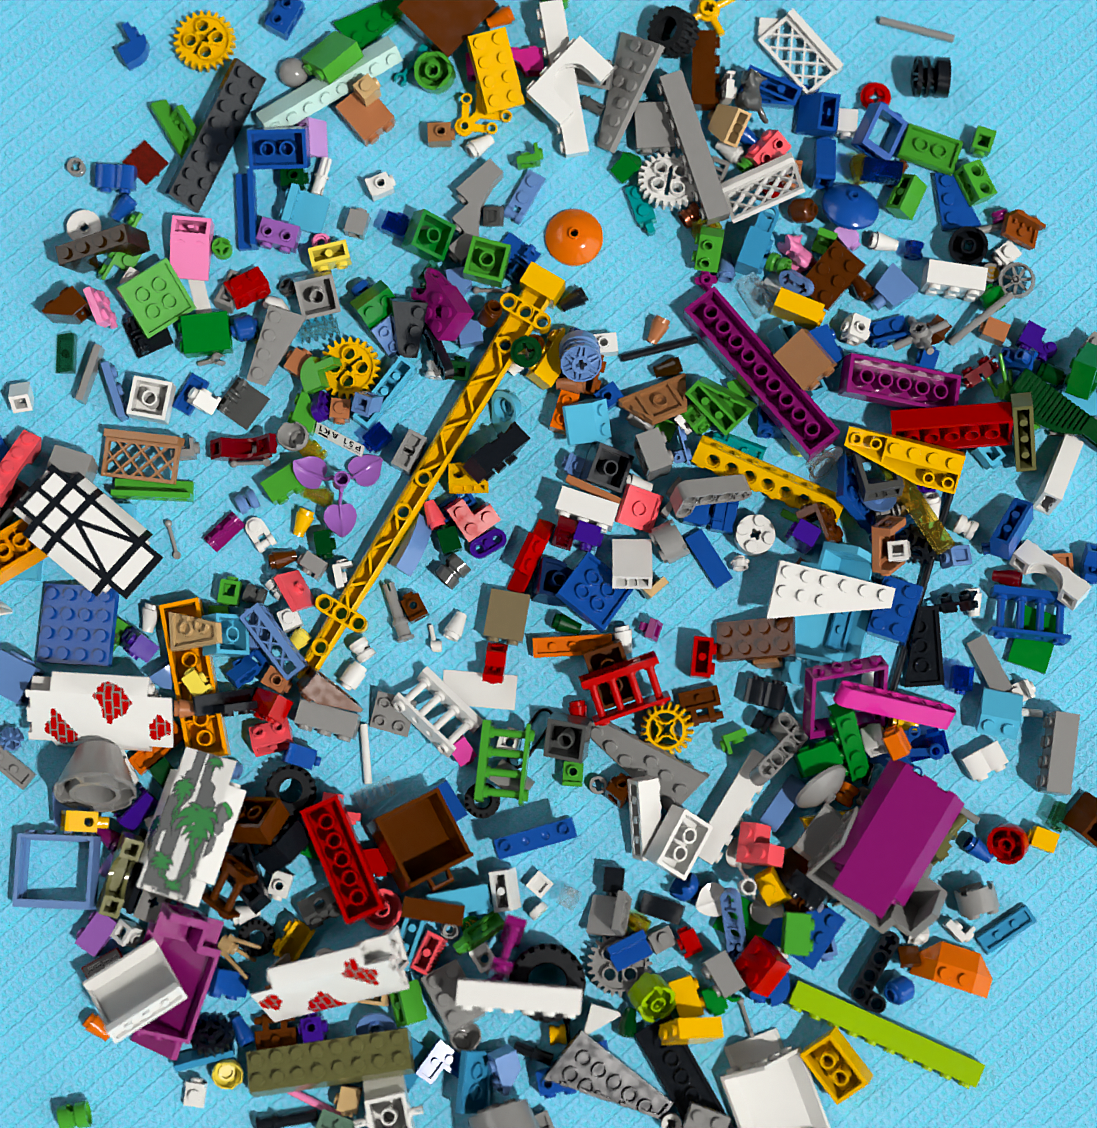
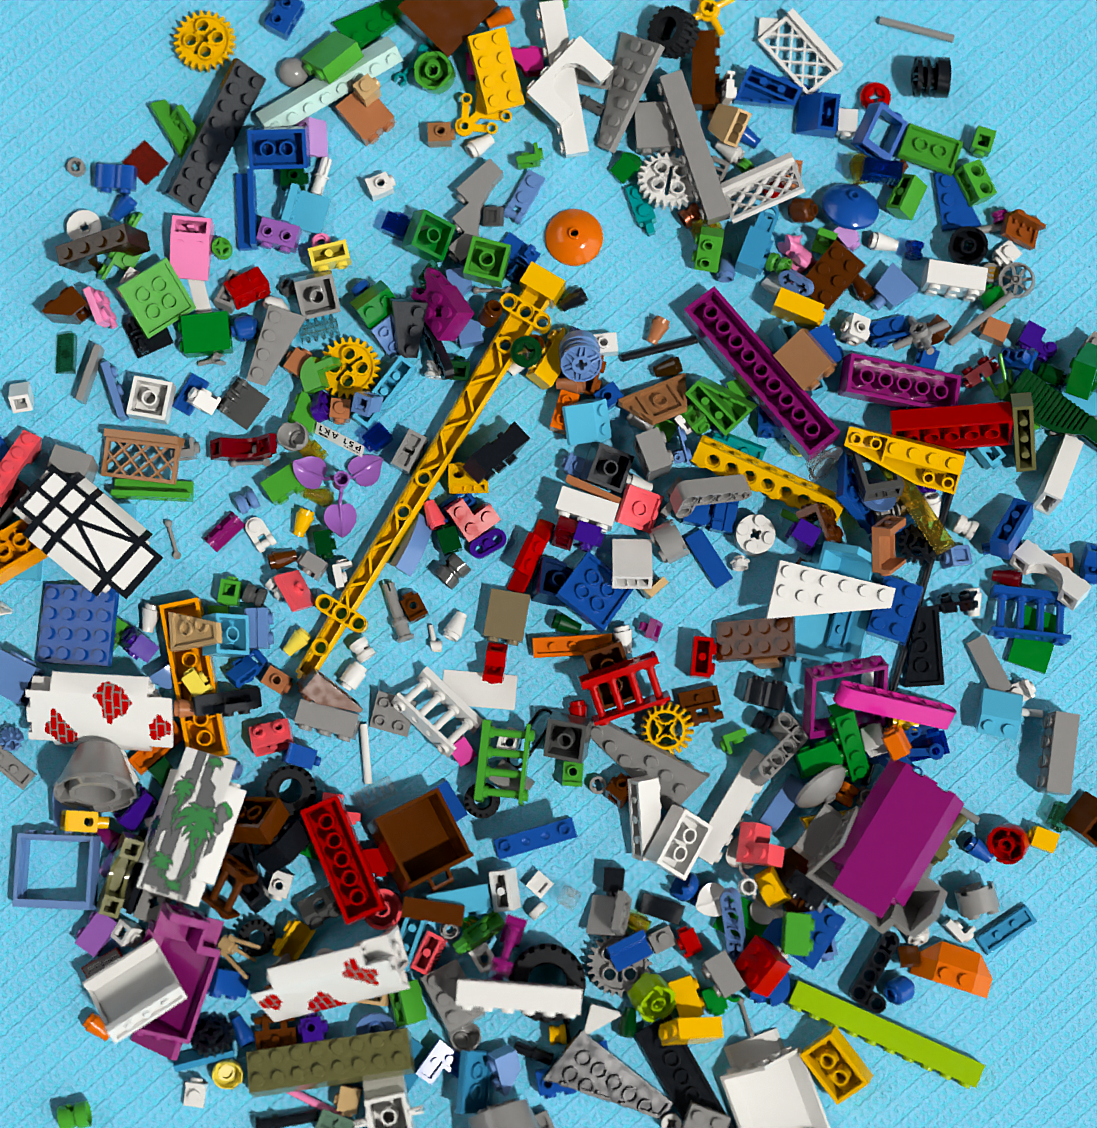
(137, 50): blue brick -> none
(246, 915): white cone -> none
(271, 706): red brick -> none
(279, 635): medium blue fence -> none
(290, 620): white brick -> none
(357, 223): light grey brick -> none
(504, 410): medium azure piece -> none
(706, 285): magenta plate -> none
(750, 97): dark grey animal -> none
(754, 295): clear brick -> none
(769, 147): coral brick -> none
(824, 163): blue slope -> none
(899, 550): white brick -> none
(961, 679): clear blue brick -> none
(984, 761): white brick -> none

